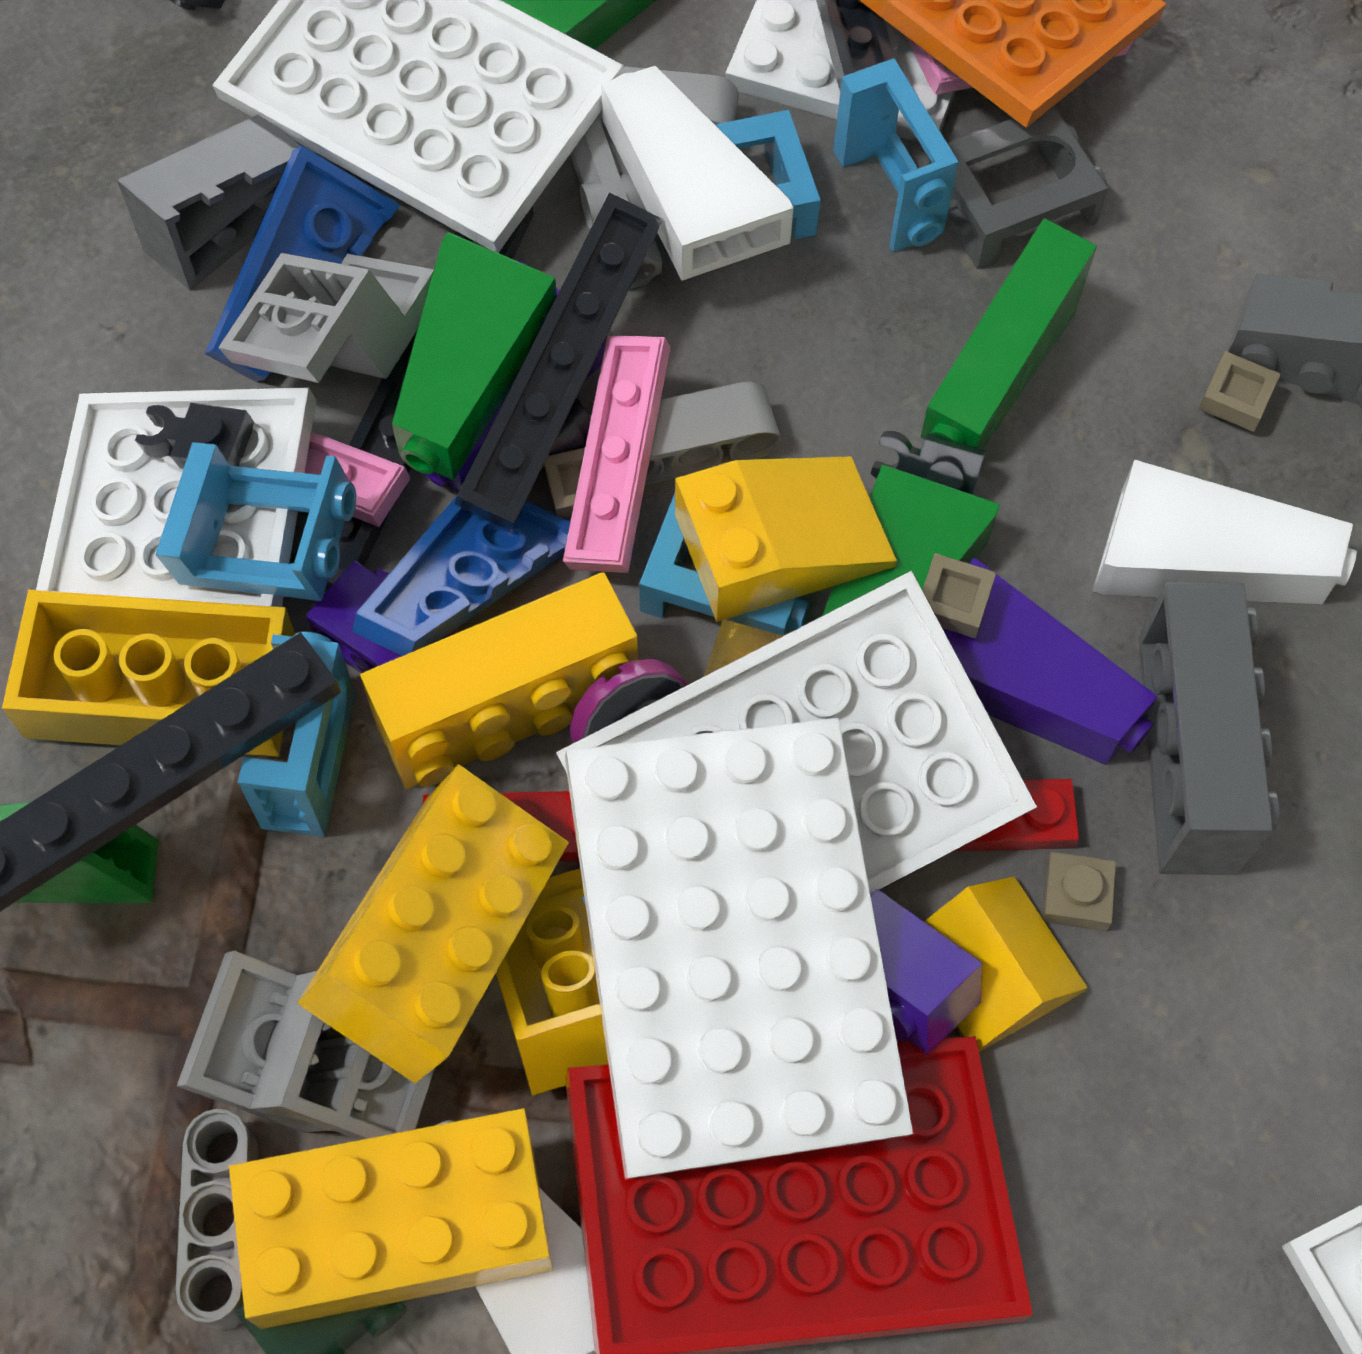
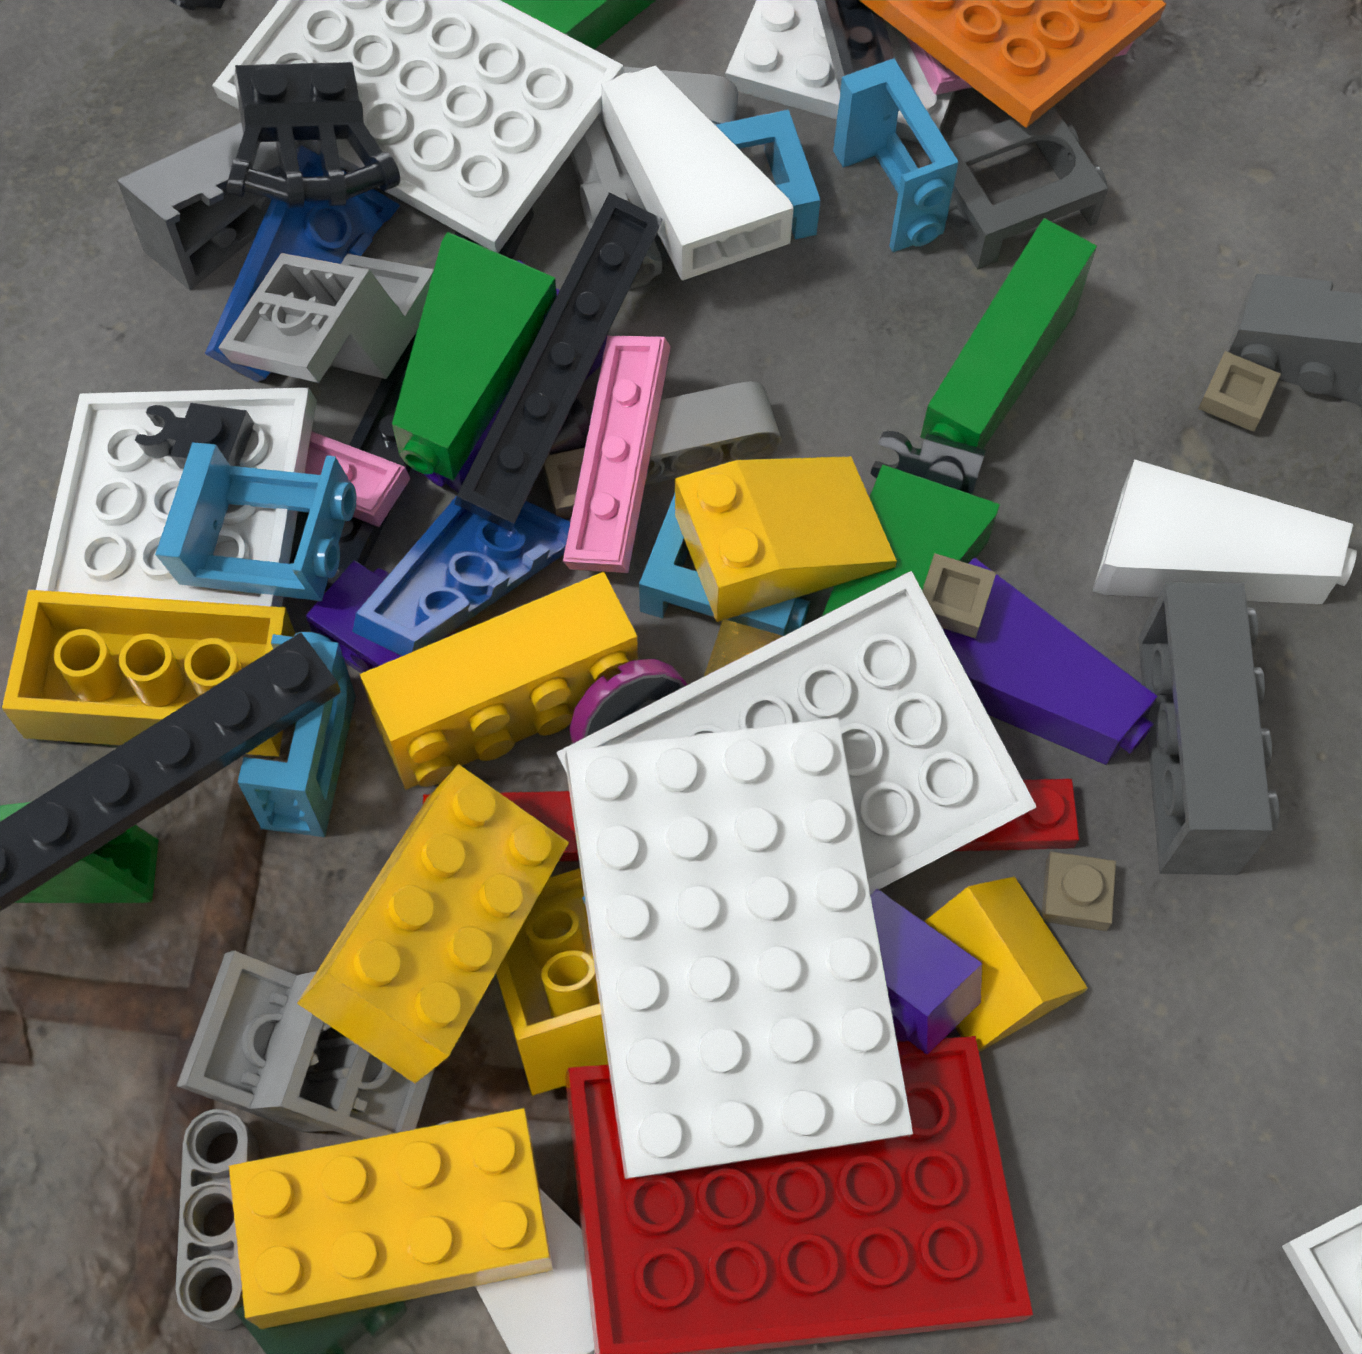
(304, 105): none -> black plate

